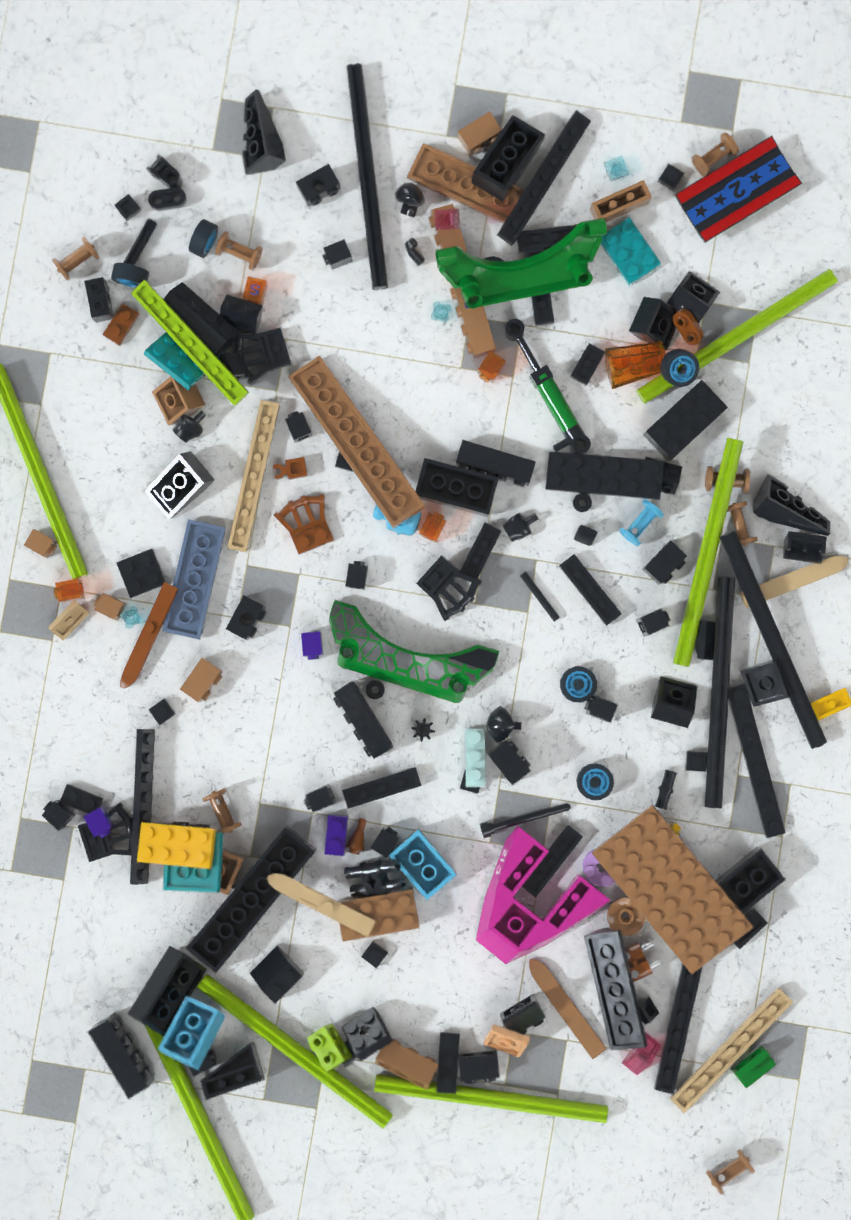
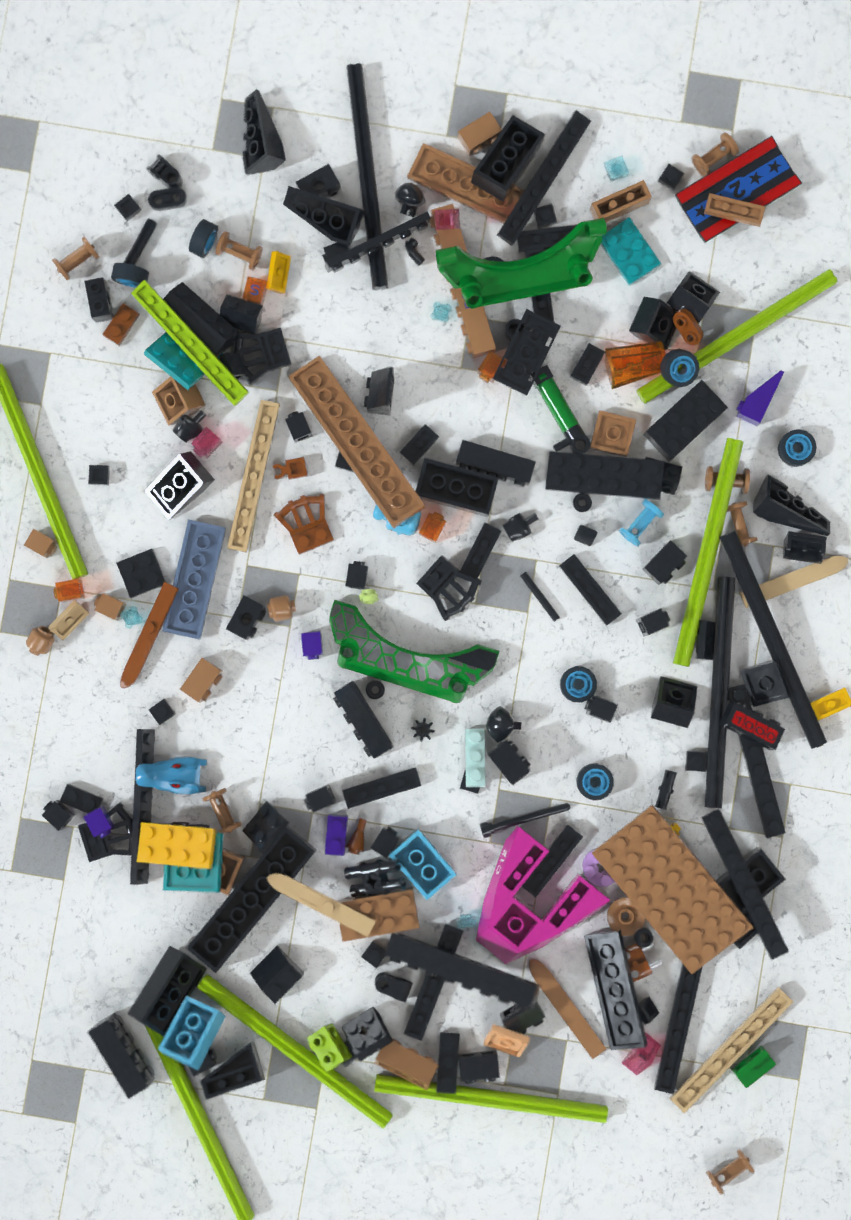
(40, 640): none -> medium nougat head
(98, 475): none -> black plate
(174, 775): none -> dark azure animal
(206, 443): none -> clear pink brick
(265, 826): none -> black plate
(278, 272): none -> yellow plate
(280, 608): none -> medium nougat head
(330, 217): none -> black wedge
(368, 596): none -> yellowish green plate
(380, 391): none -> black slope
(385, 239): none -> black plate
(397, 987): none -> black piece
(419, 444): none -> black plate
(431, 987): none -> black plate
(462, 970): none -> black brick
(466, 921): none -> clear light blue plate
(526, 352): none -> black piece
(545, 216): none -> black plate
(613, 433): none -> medium nougat plate
(648, 940): none -> black plate
(734, 210): none -> medium nougat plate
(745, 884): none -> black plate
(752, 725): none -> black brick
(756, 403): none -> dark purple slope
(807, 445): none -> wheel

